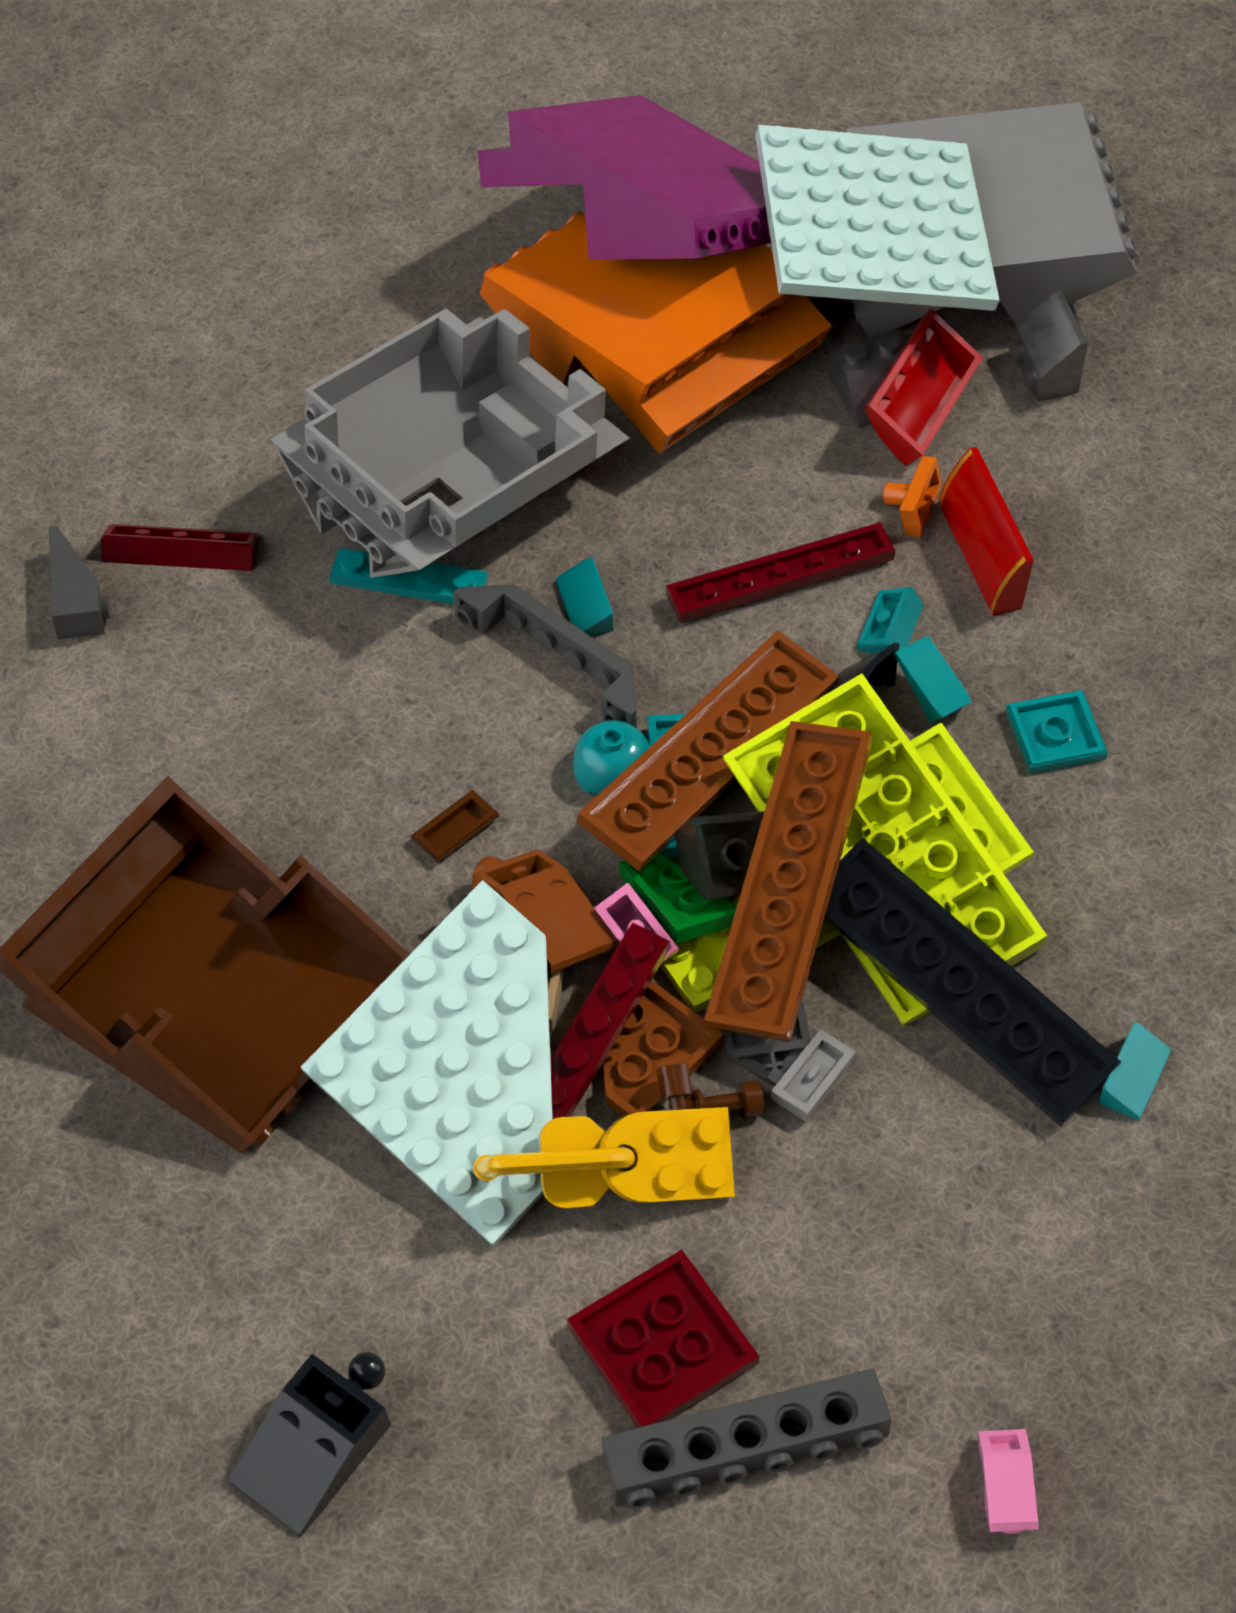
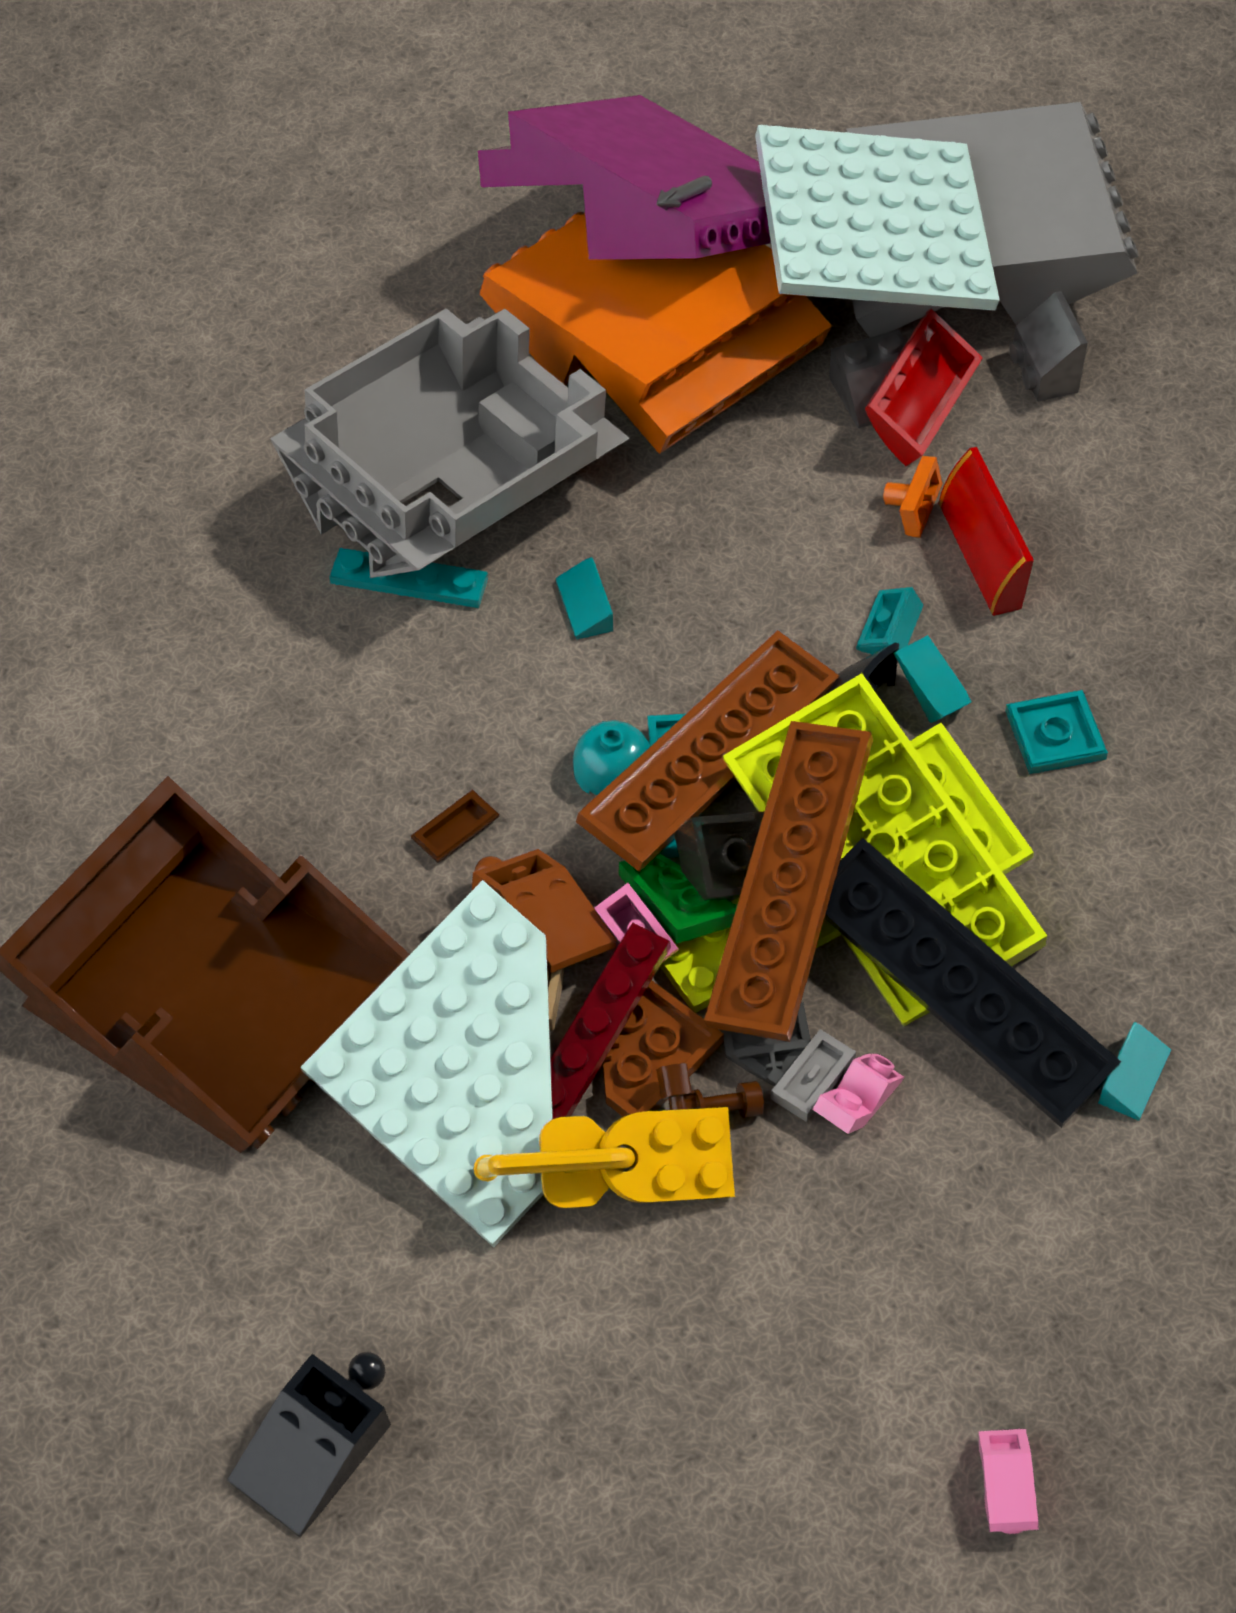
(75, 592): dark grey slope -> none
(179, 547): dark red slope -> none
(487, 605): dark grey slope -> none
(662, 1341): dark red plate -> none
(676, 195): none -> dark grey piece
(717, 1429): dark grey brick -> none
(780, 572): dark red plate -> none
(860, 1092): none -> bright pink slope

